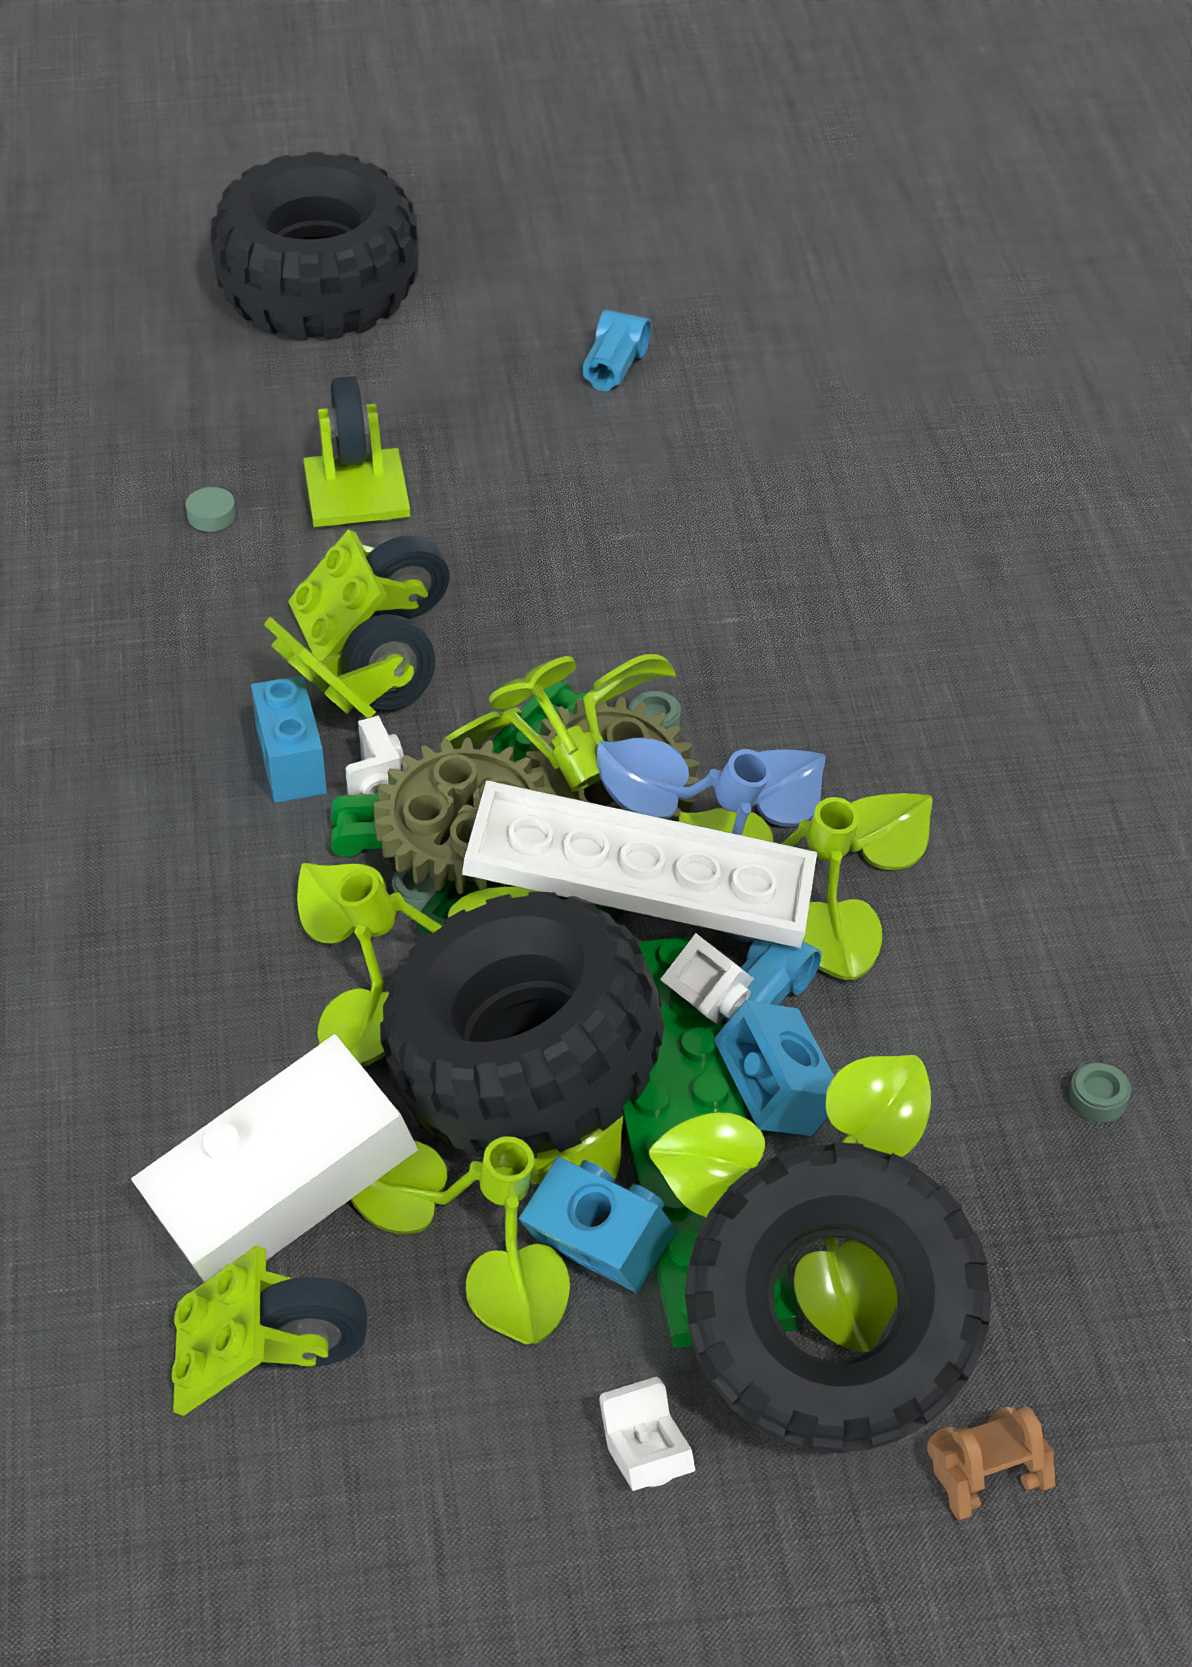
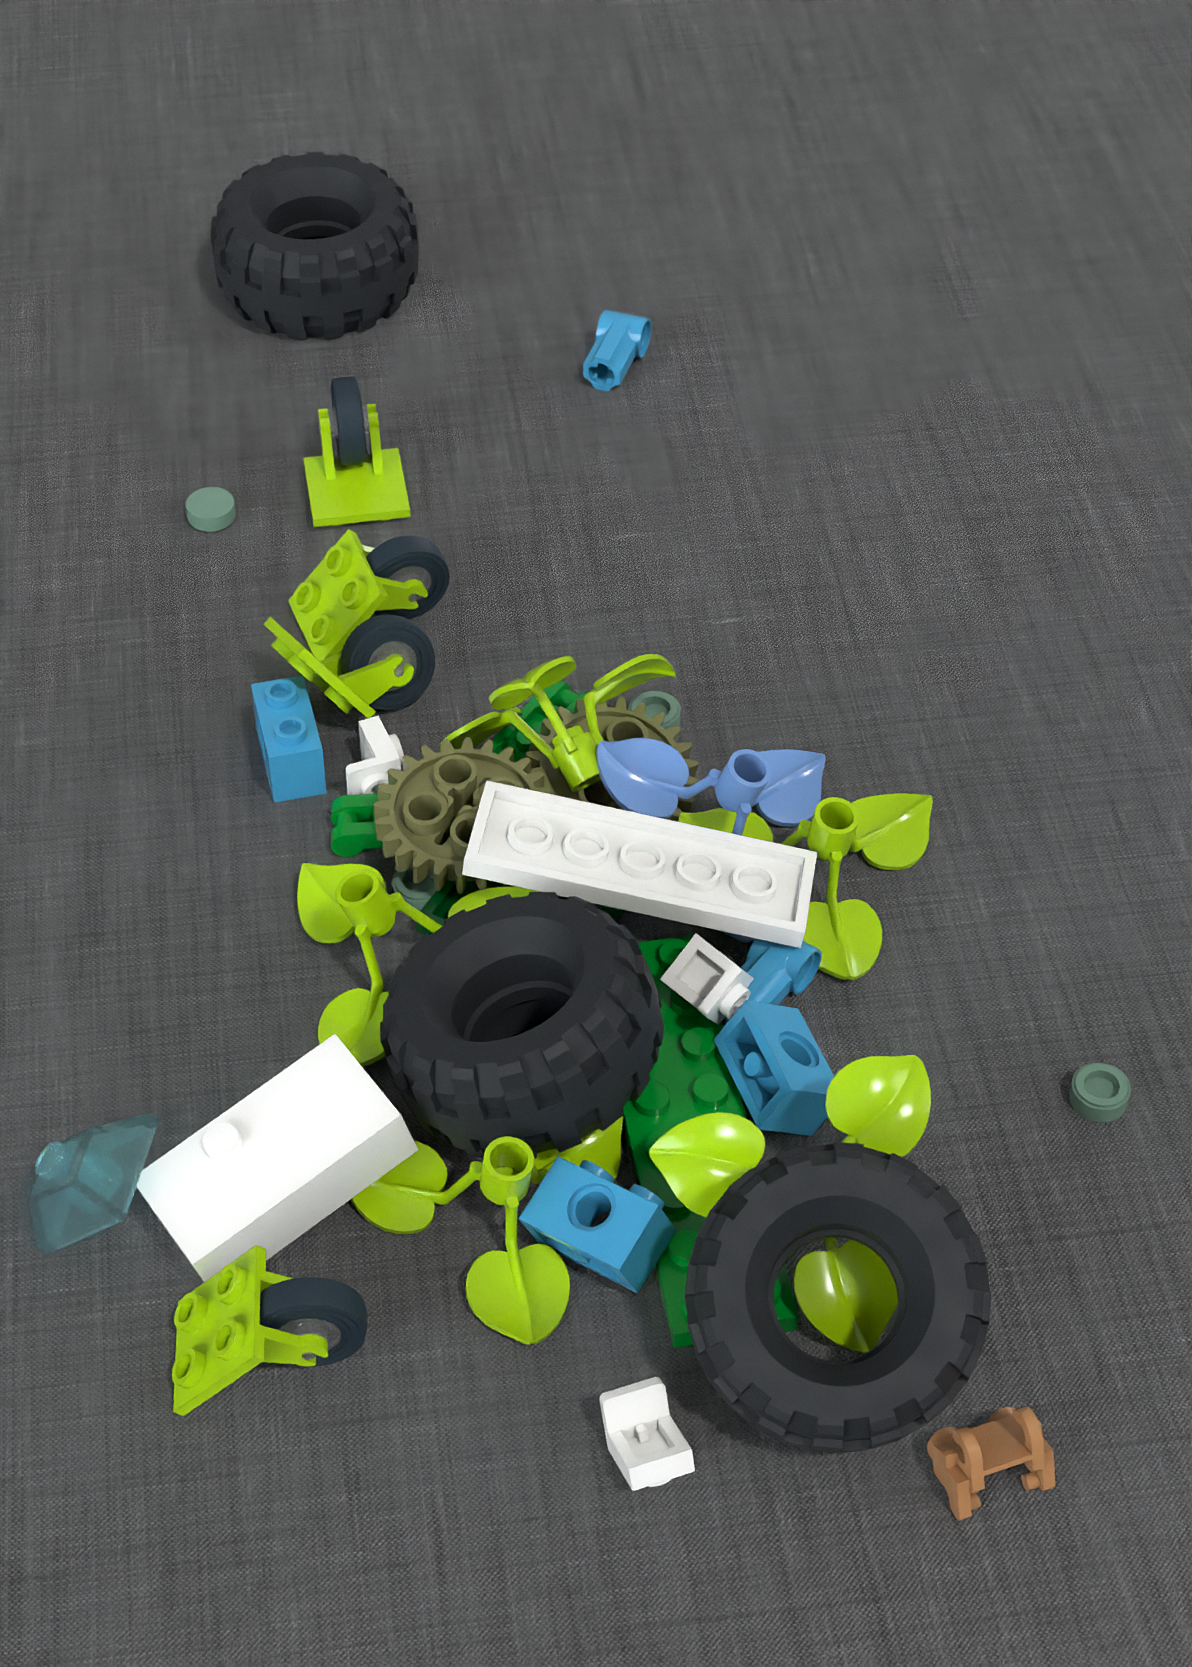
(88, 1180): none -> clear light blue slope

